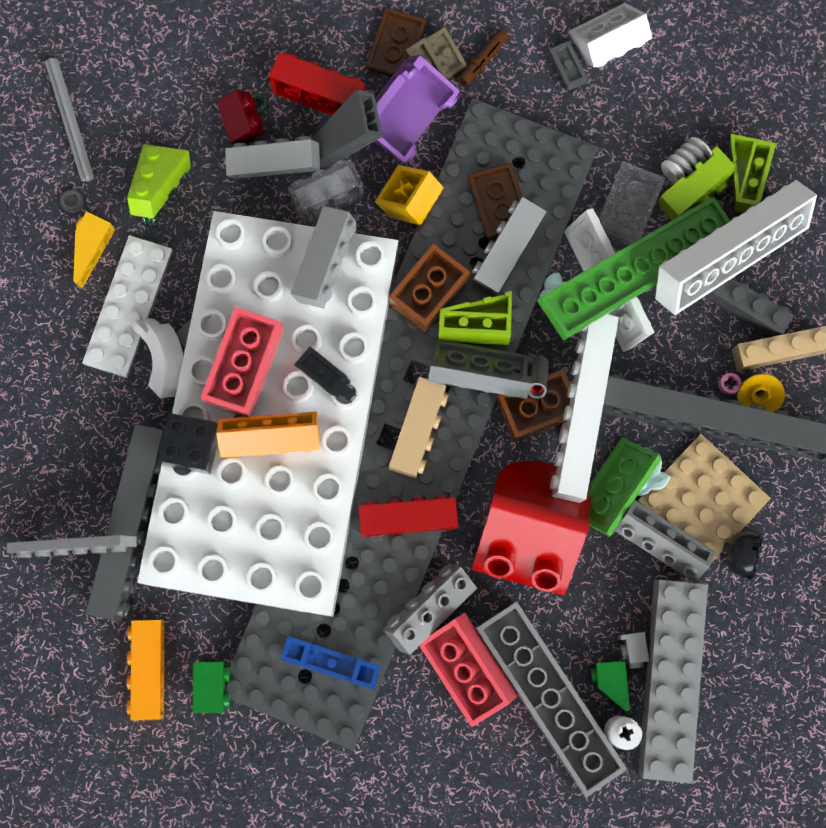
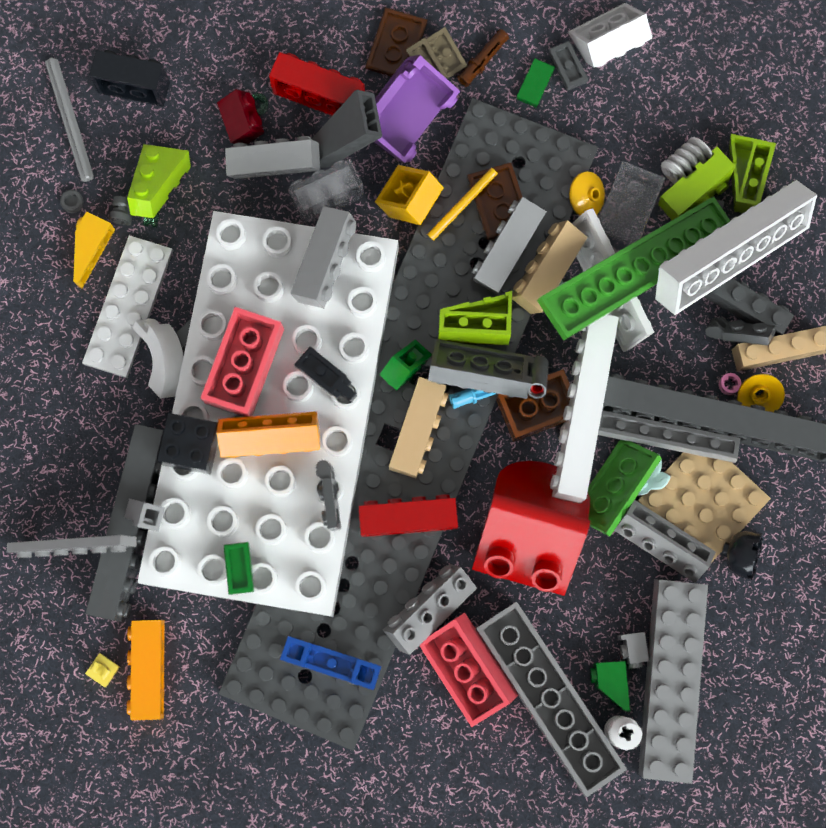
(102, 670): none -> light yellow tile
(120, 212): none -> dark grey wheel
(129, 77): none -> black brick
(144, 514): none -> light grey brick
(210, 687): green slope -> none
(238, 568): none -> green tile
(328, 494): none -> dark grey hinge
(405, 364): none -> green slope
(429, 287): dark orange brick -> none
(462, 204): none -> yellow bar
(467, 396): none -> medium azure axle
(535, 83): none -> green tile
(549, 265): none -> tan brick
(587, 193): none -> yellow dish
(669, 436): none -> light grey plate
(739, 331): none -> dark grey hinge

